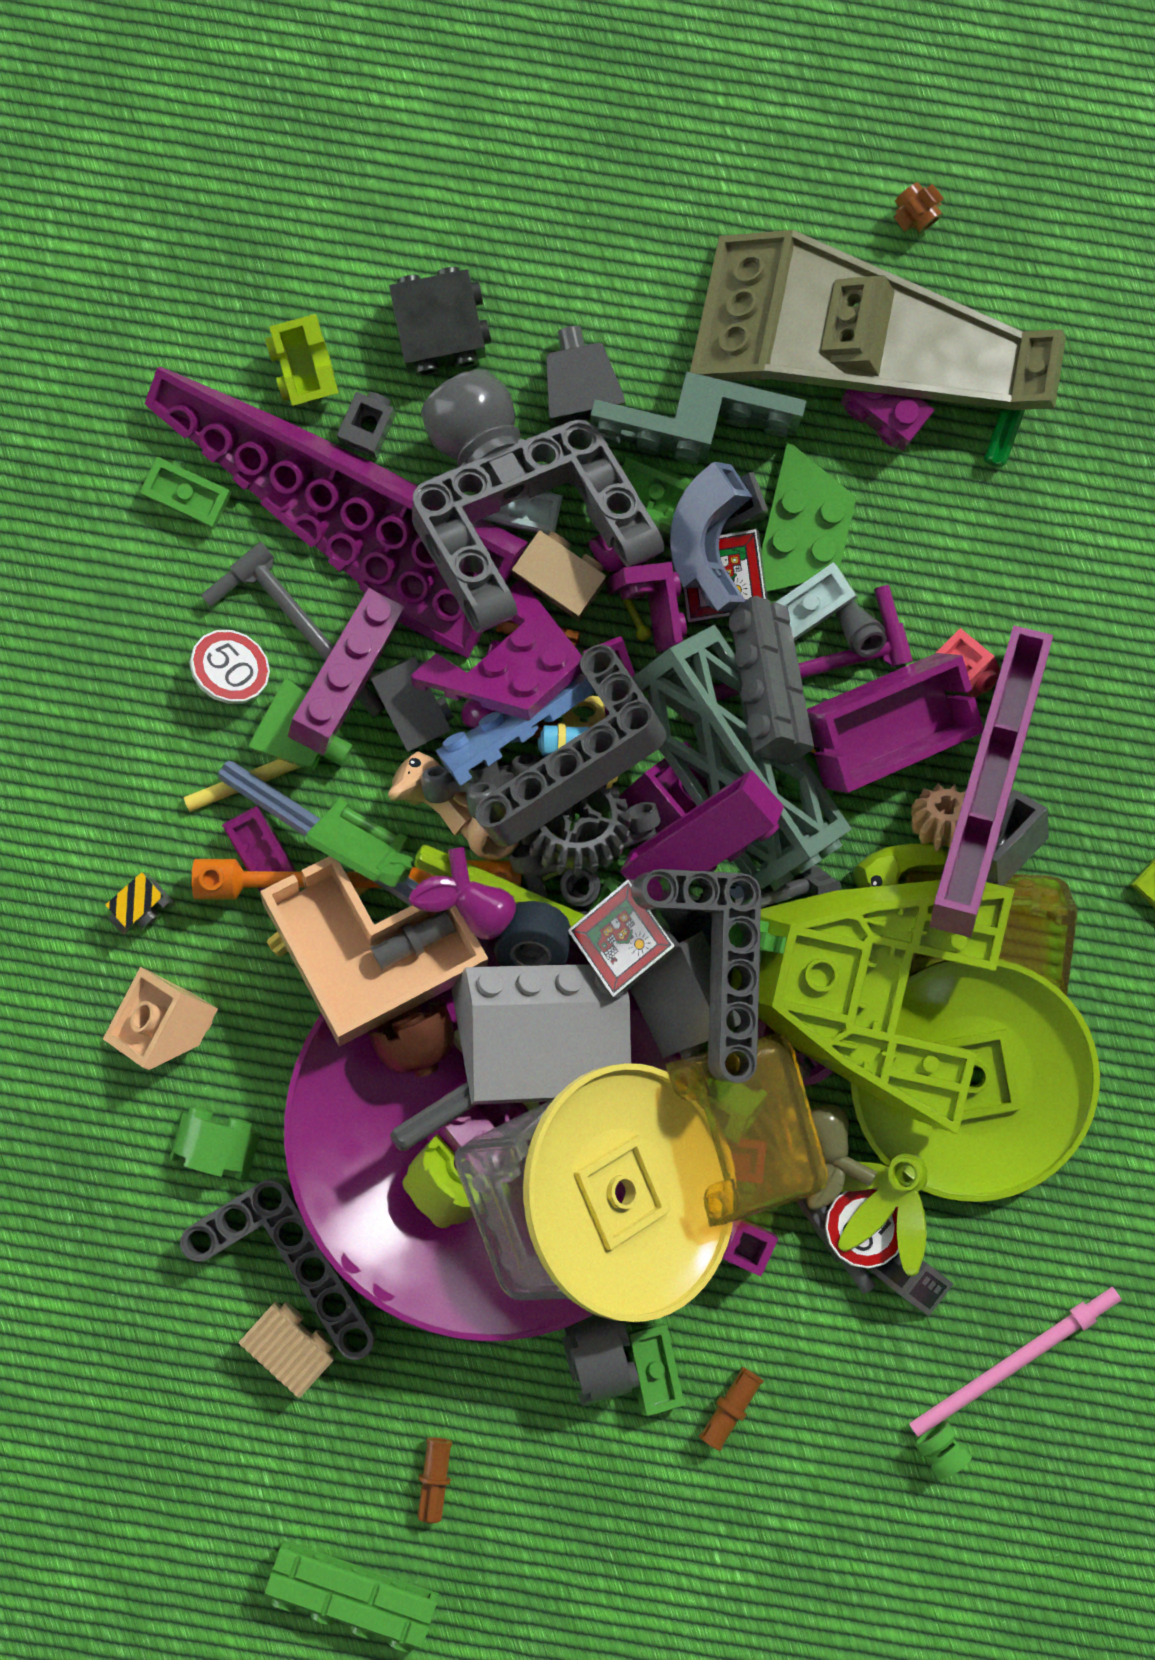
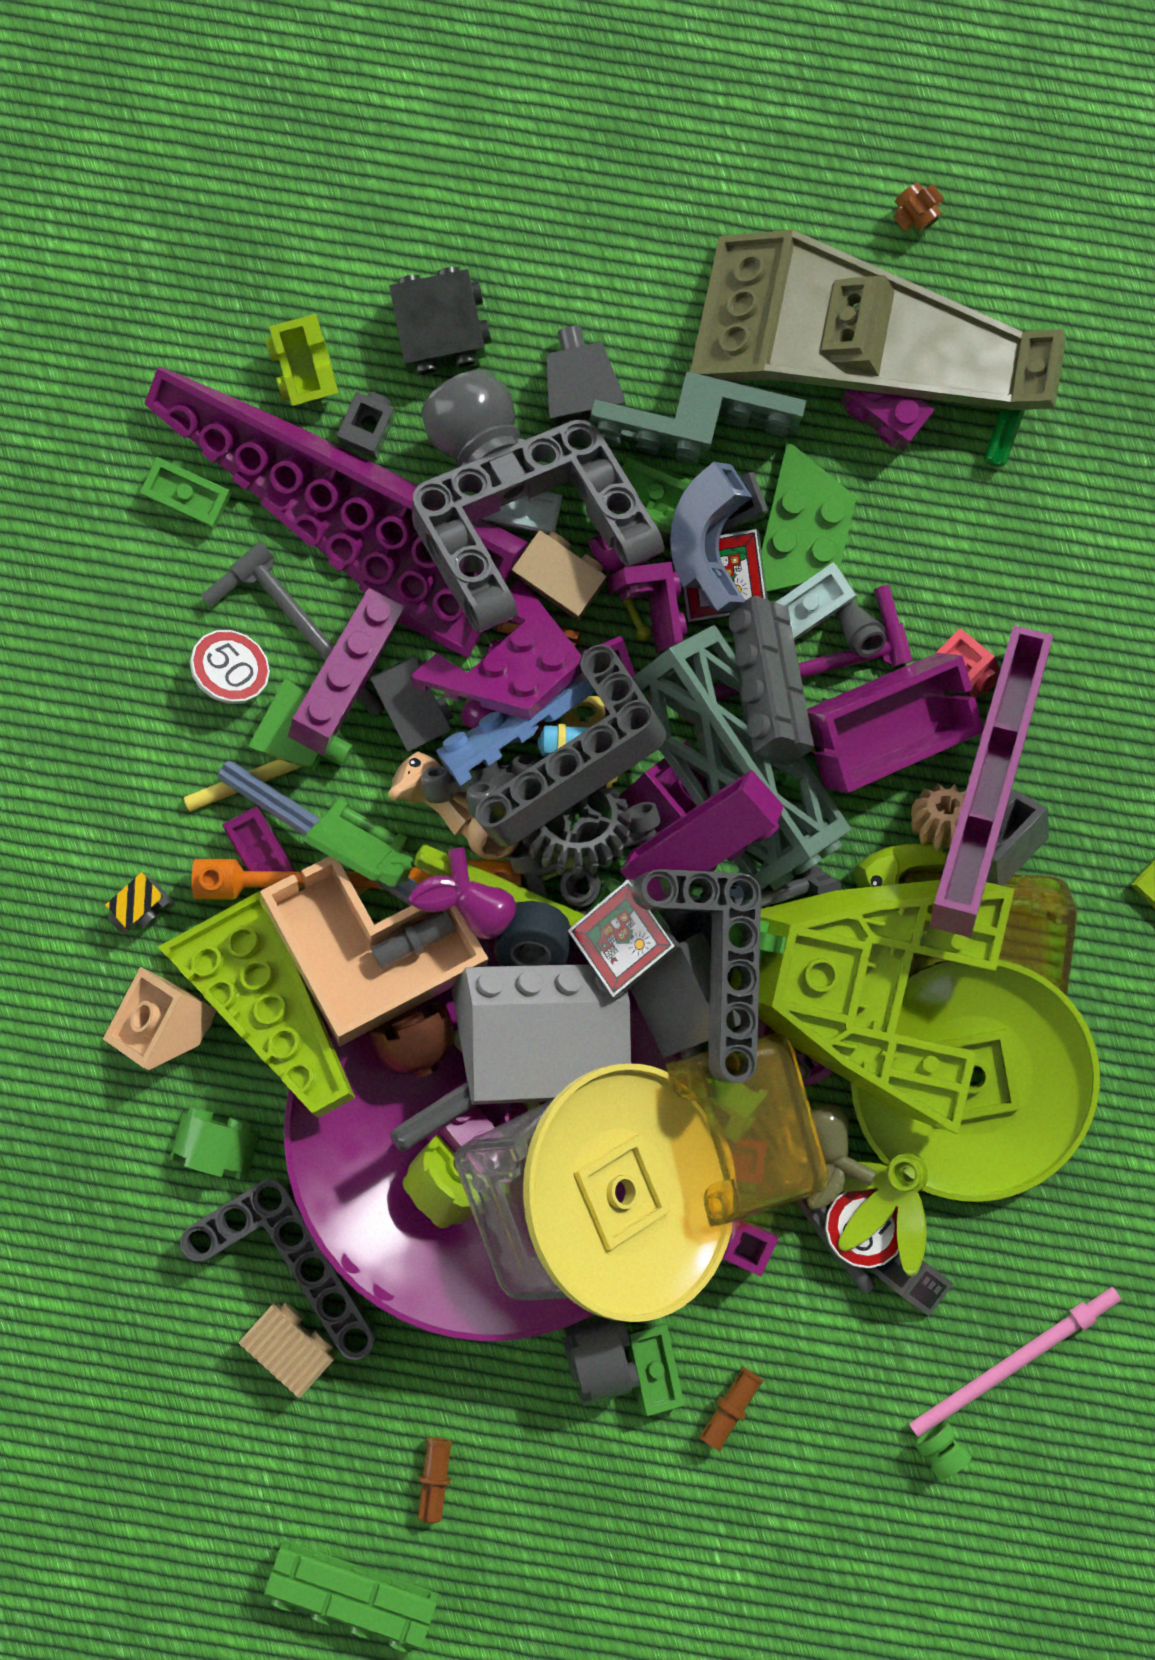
(259, 991): none -> lime wing

